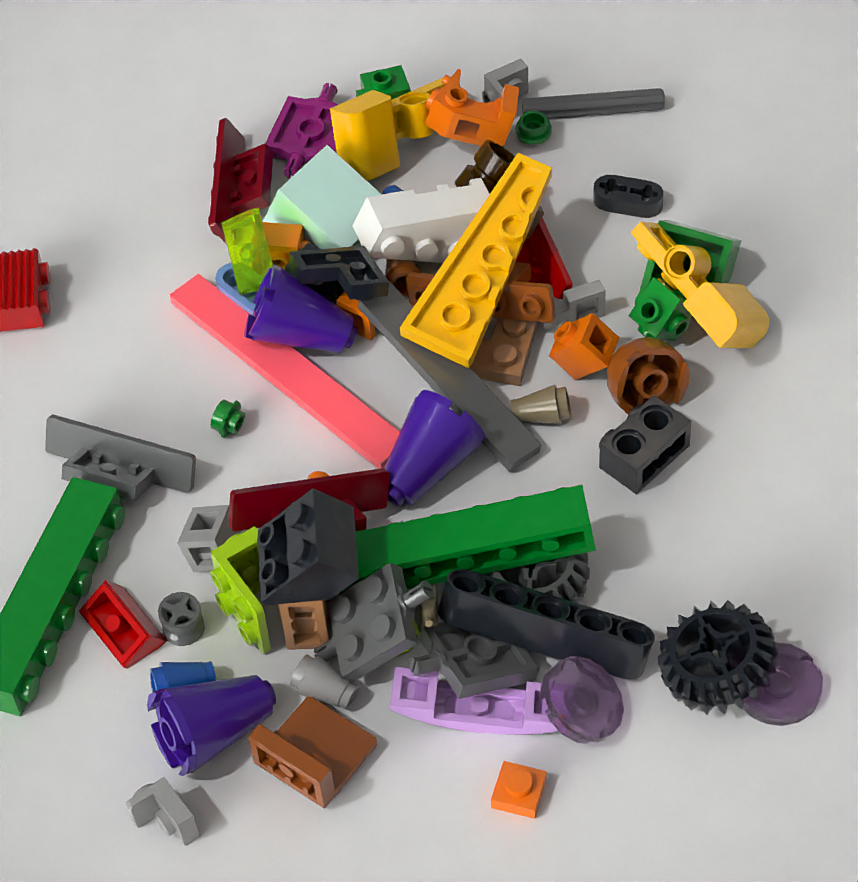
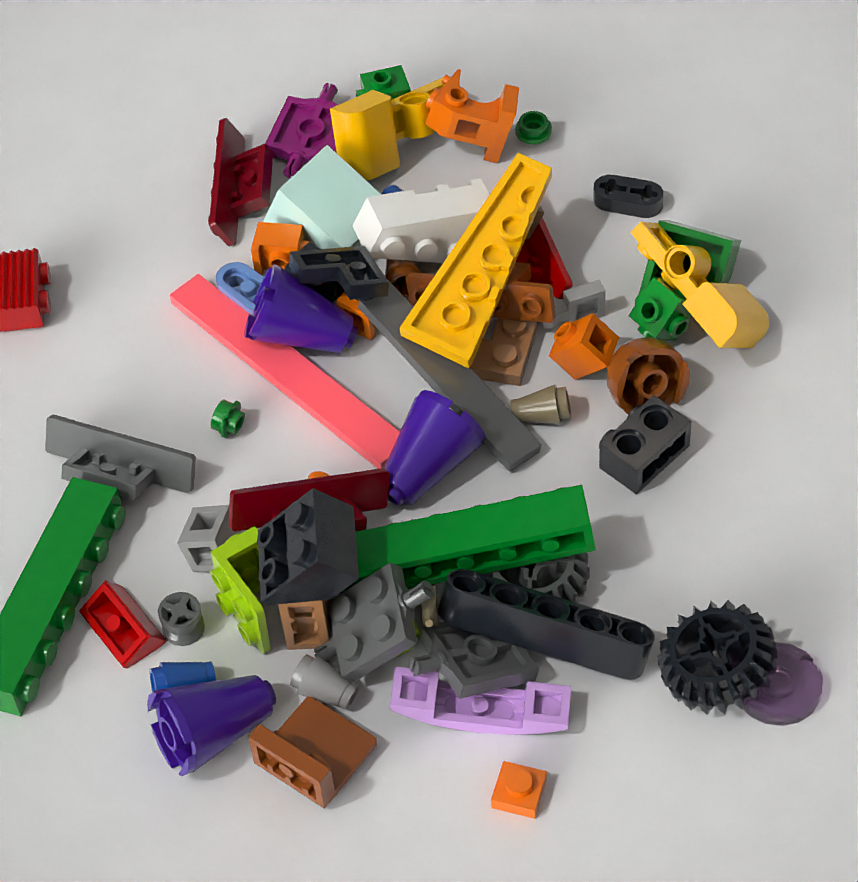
(165, 805): light grey bracket -> none
(247, 249): clear neon green slope -> none
(490, 165): dark brown wheel -> none
(512, 74): light grey bracket -> none
(582, 700): clear purple tile -> none
(596, 103): dark grey axle -> none

